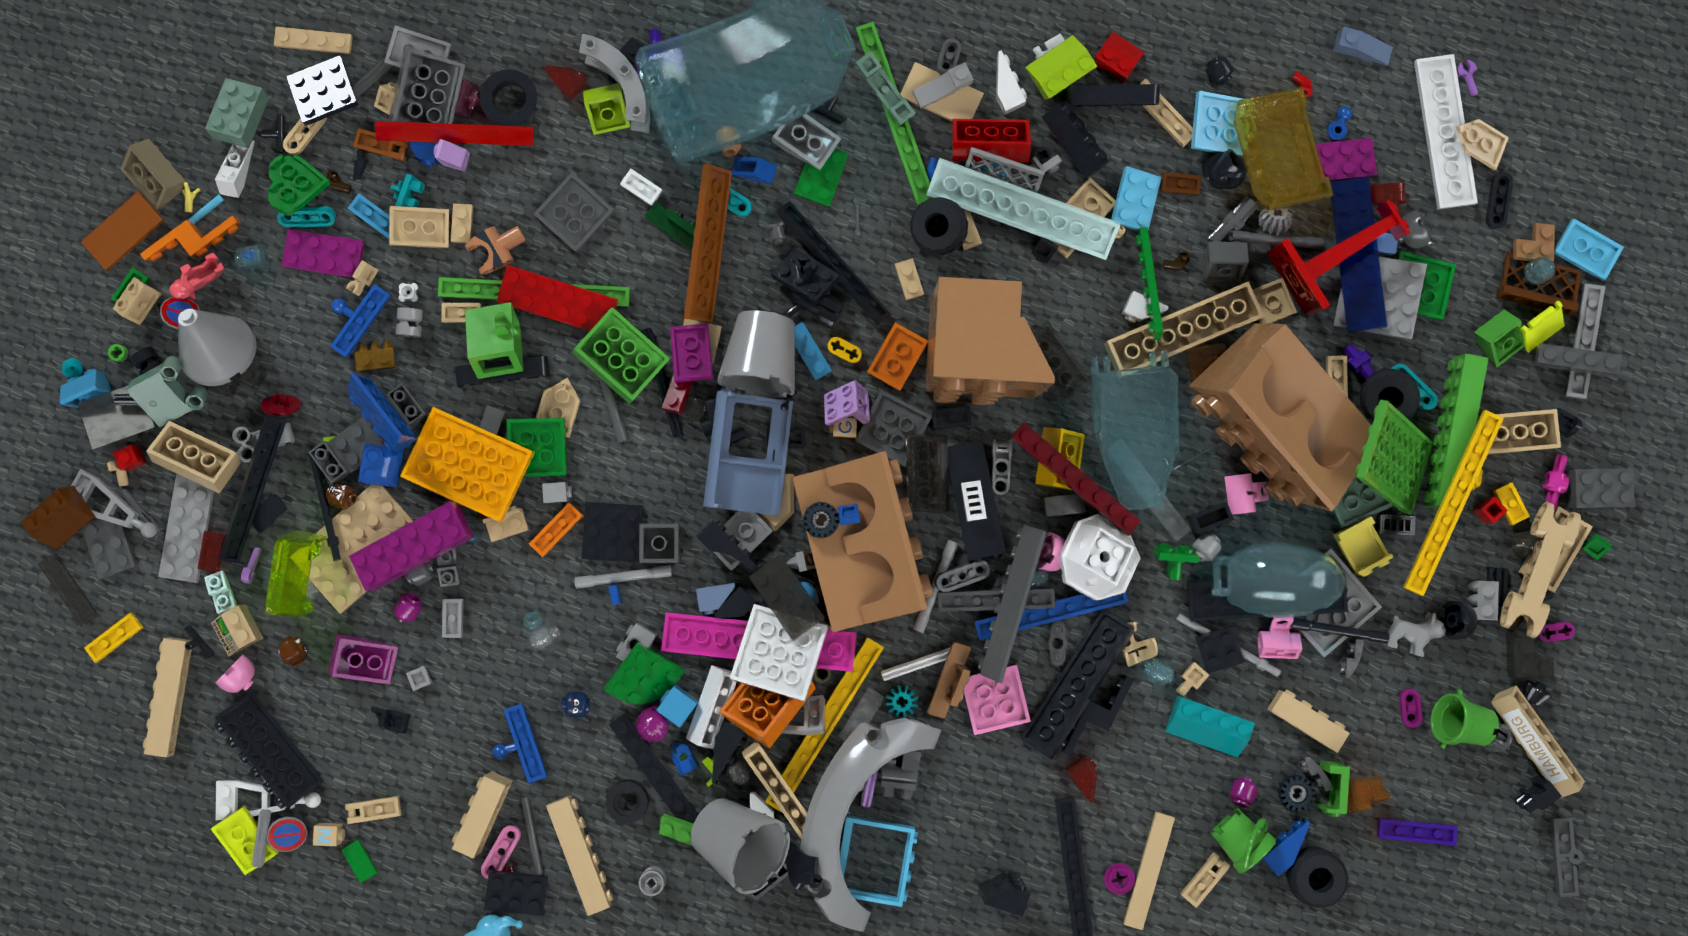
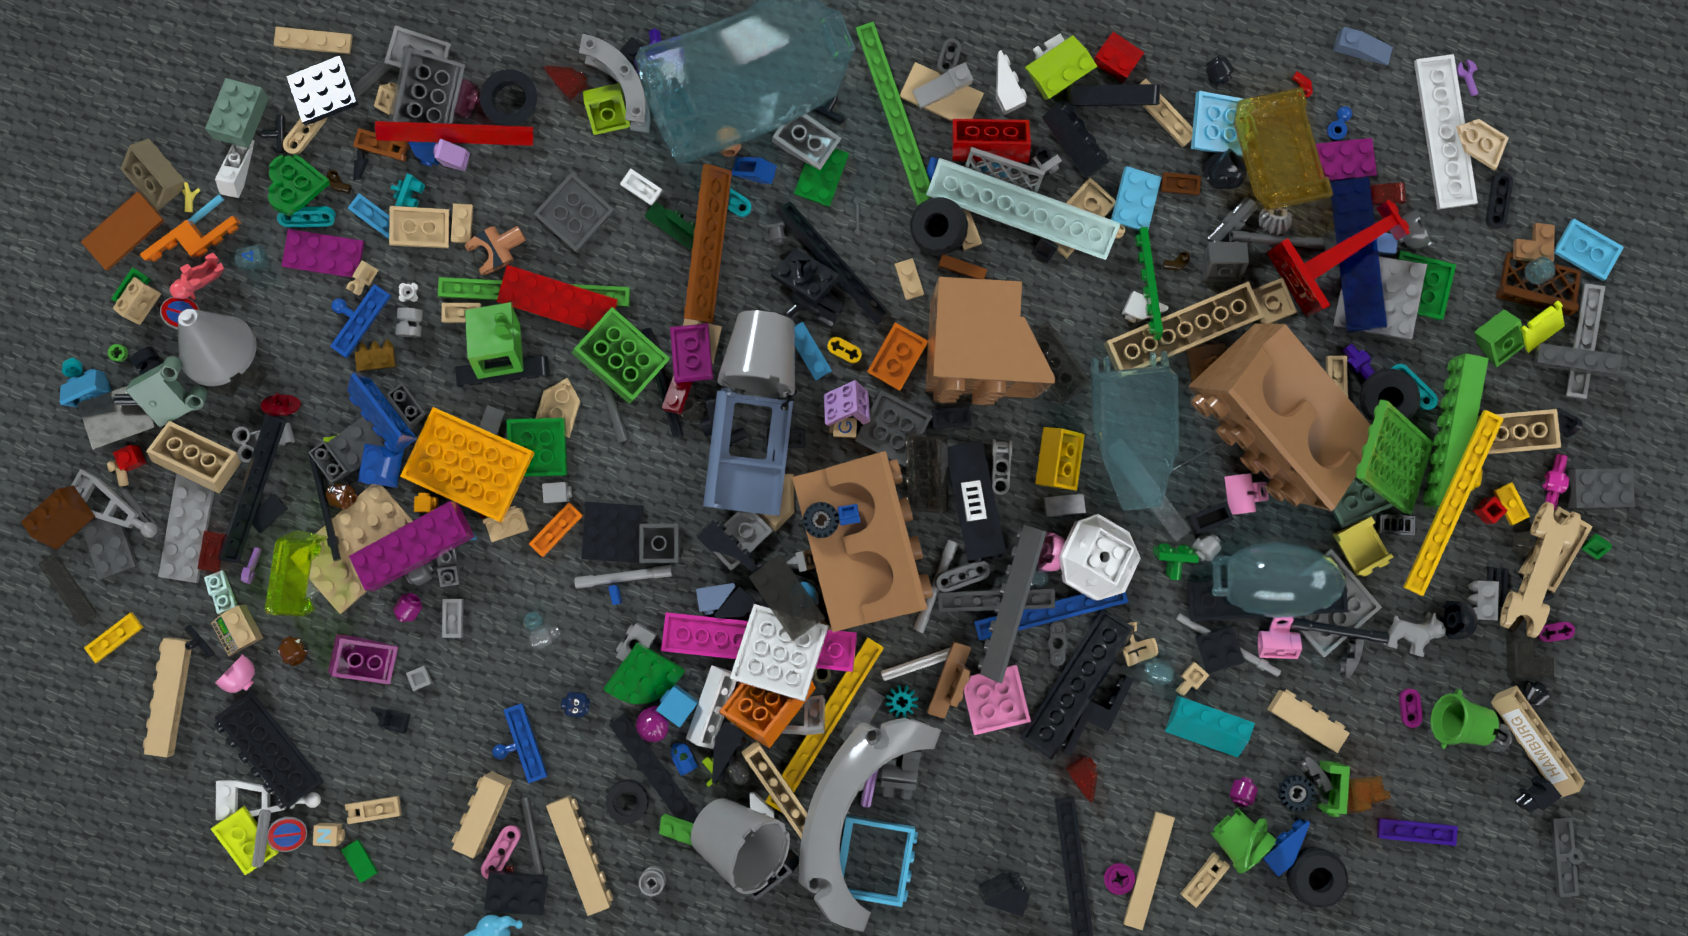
(424, 503): none -> light orange plate
(802, 868): black arm -> none
(884, 88): sand green slope -> none
(962, 268): none -> dark orange piece
(1075, 479): dark red plate -> none

